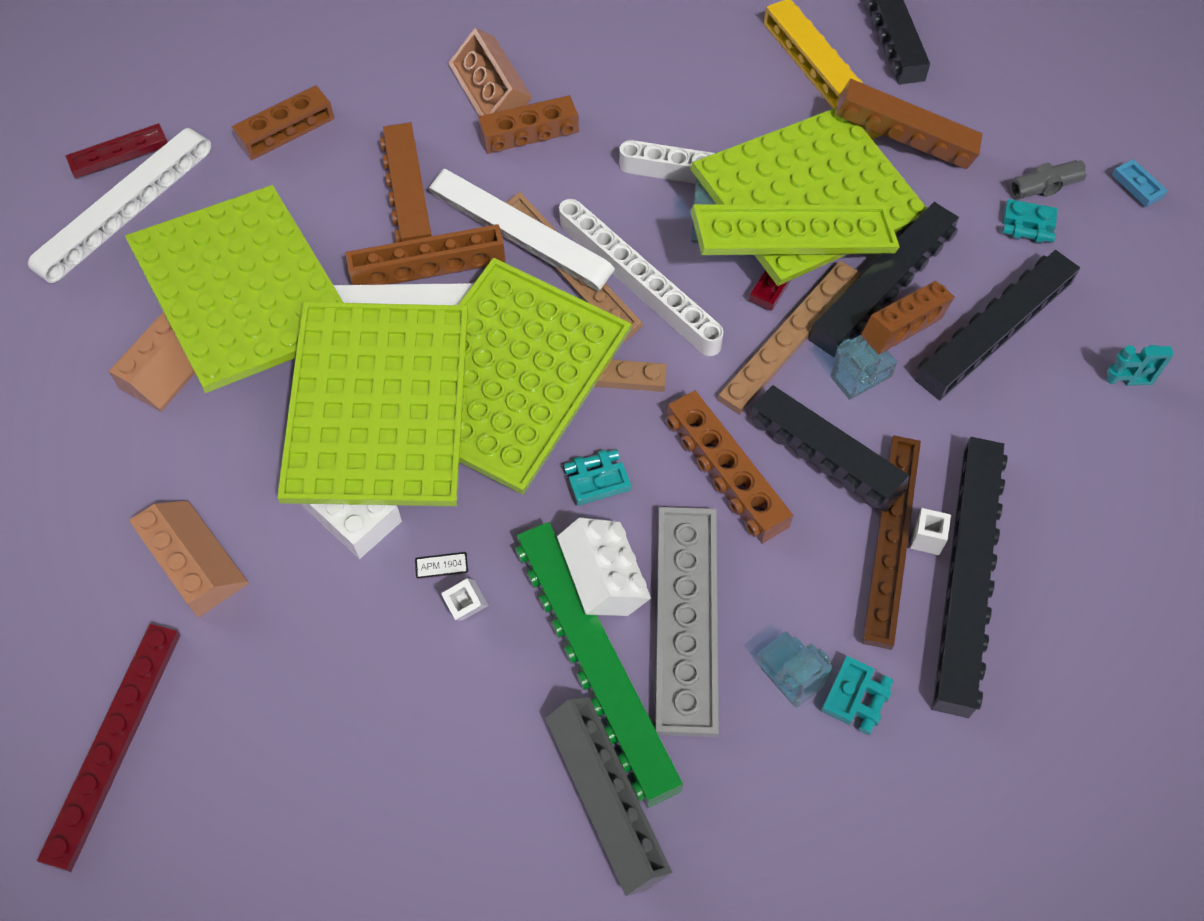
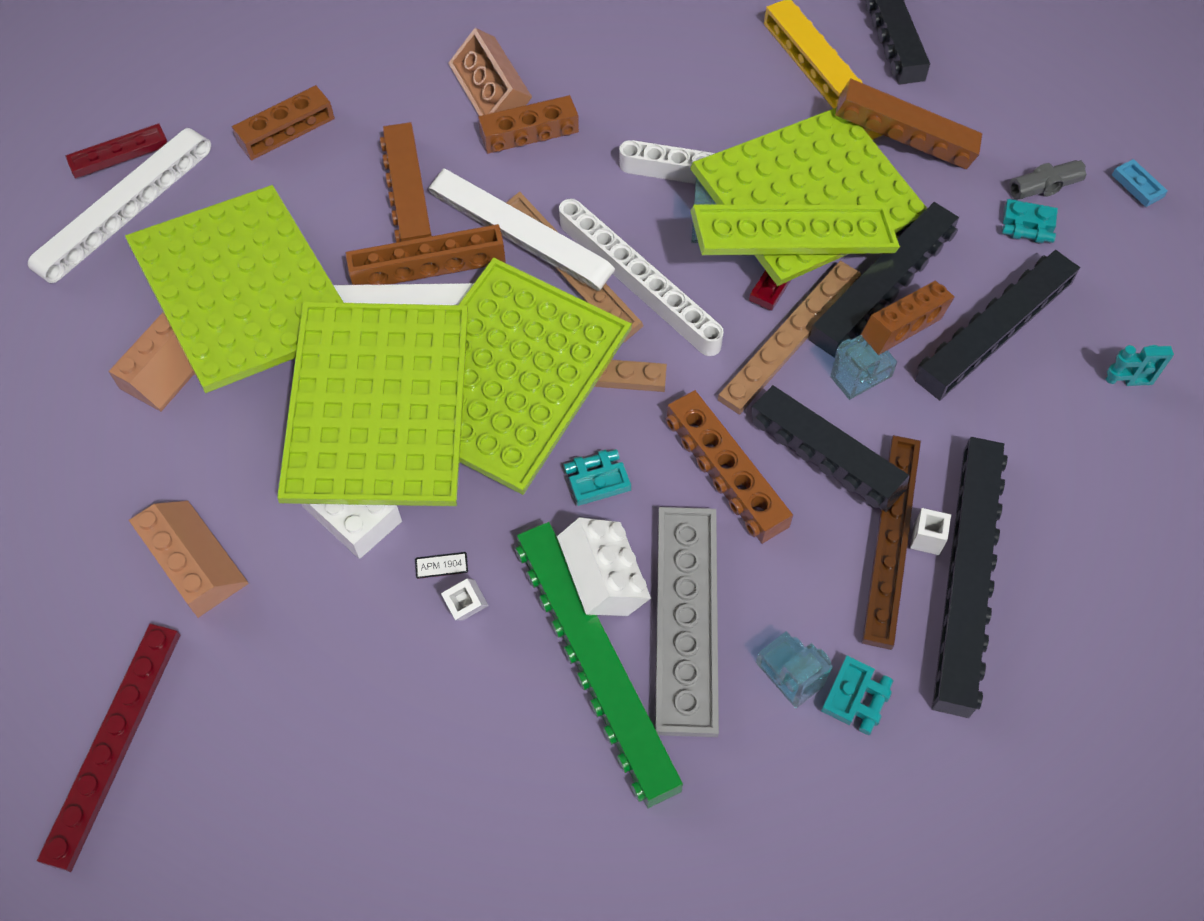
(608, 796): dark grey brick -> none

